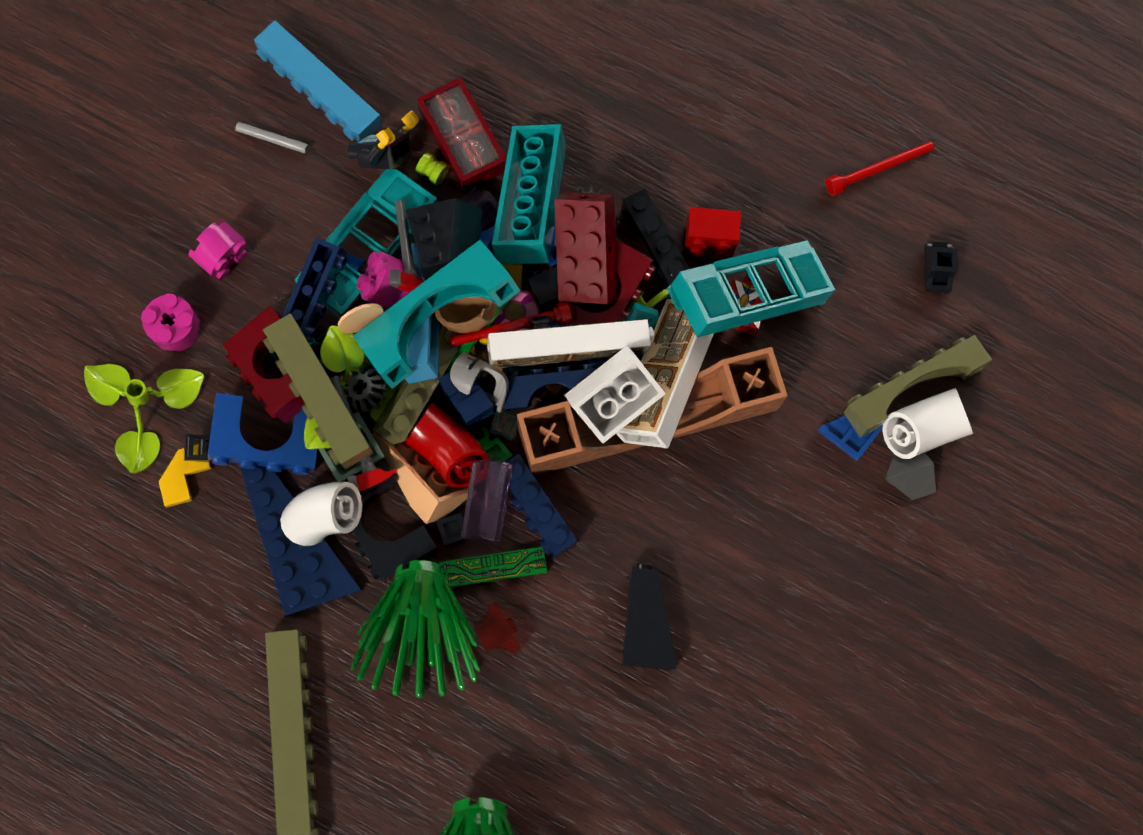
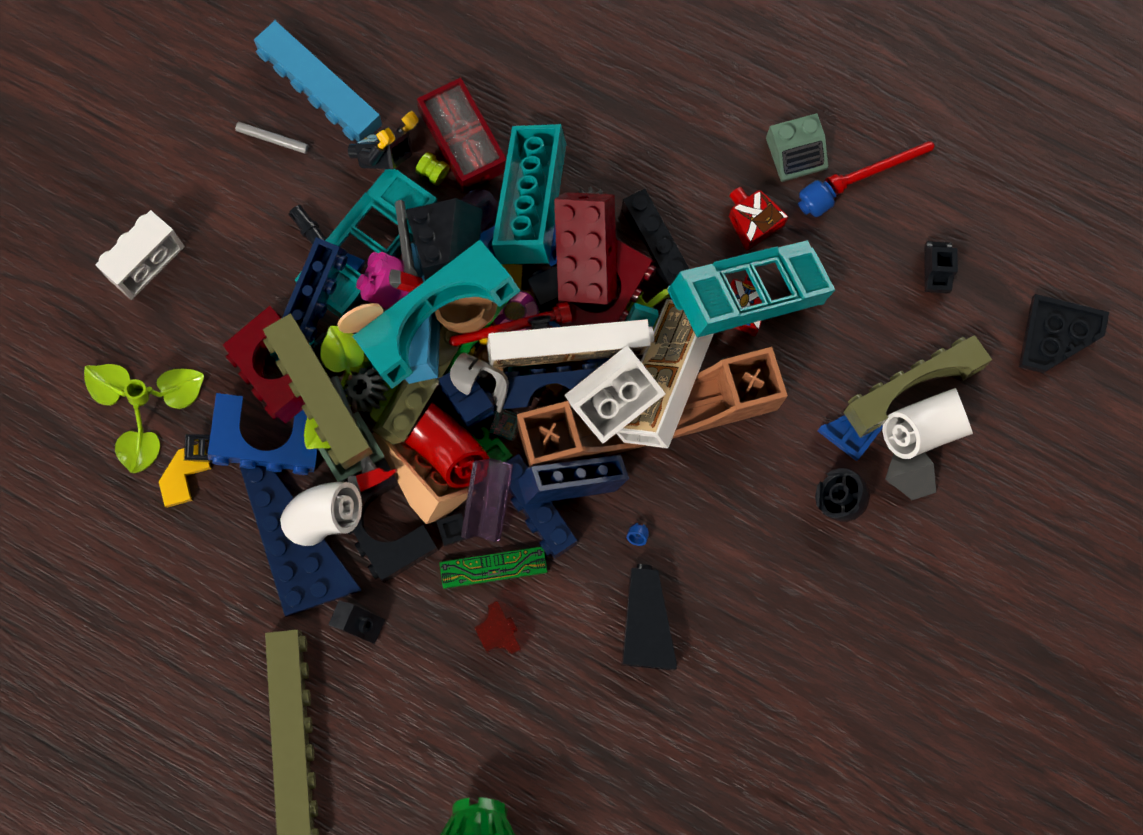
(140, 254): none -> white brick
(161, 313): dark pink brick -> none
(219, 249): dark pink brick -> none
(308, 227): none -> black pin
(356, 621): none -> black brick
(422, 596): green plant -> none
(572, 479): none -> dark blue brick
(636, 539): none -> blue hinge
(712, 232): red brick -> none
(755, 217): none -> torso
(798, 147): none -> sand green slope
(816, 198): none -> blue head
(842, 495): none -> black cylinder
(1058, 331): none -> black plate

